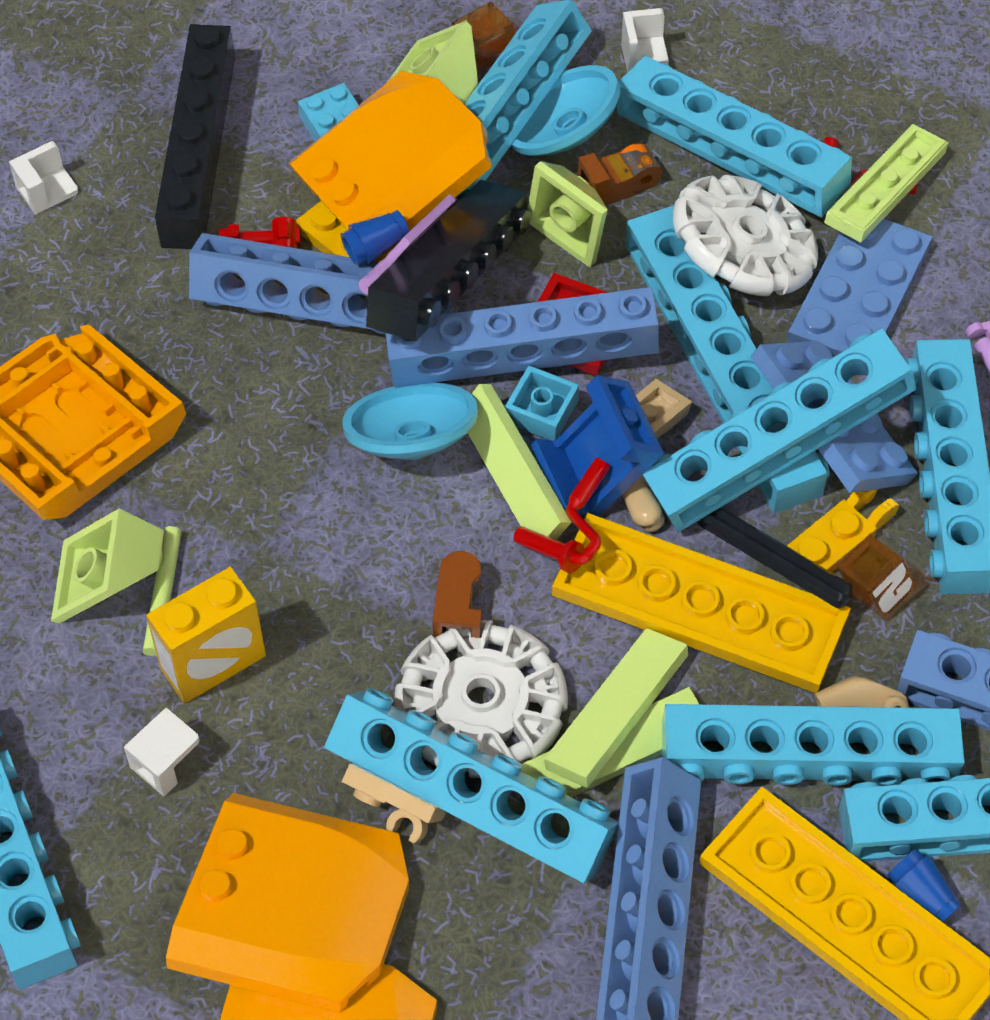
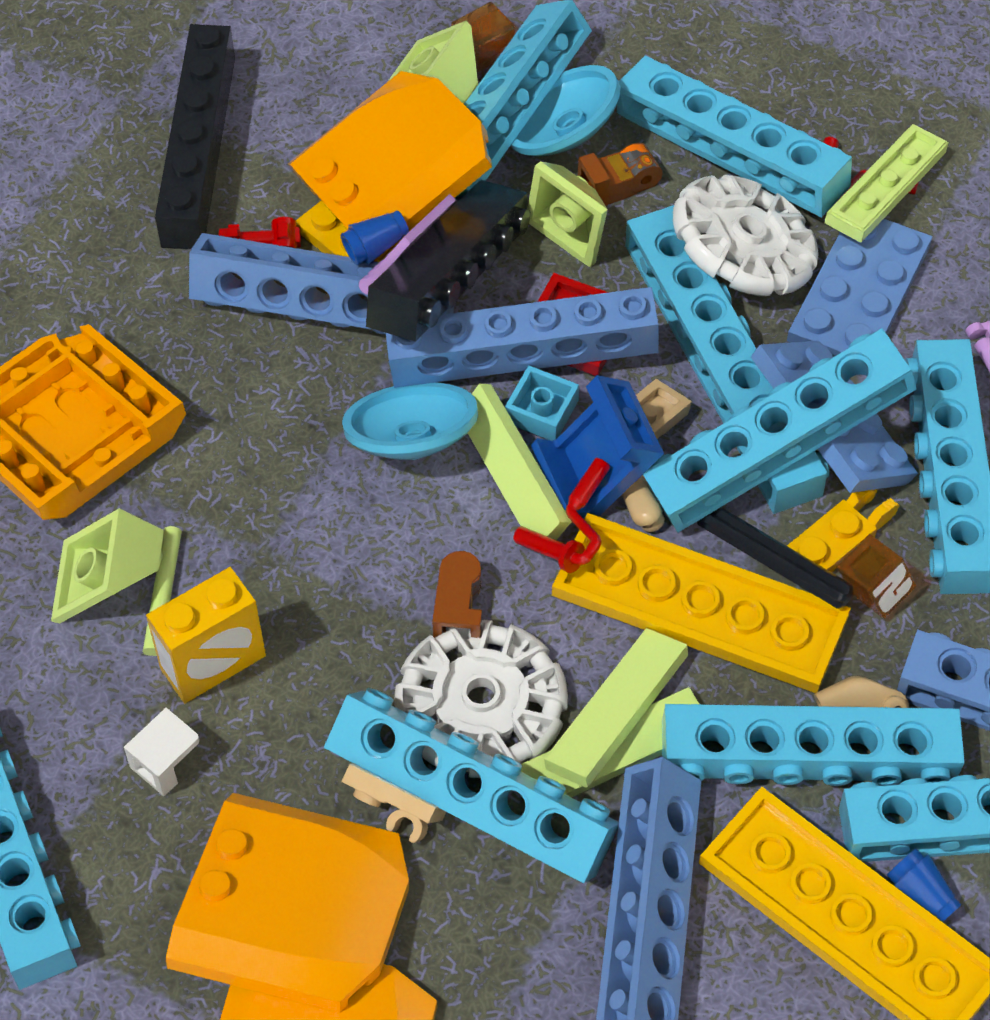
(42, 177): white panel -> none
(326, 109): medium azure piece -> none
(643, 36): white panel -> none

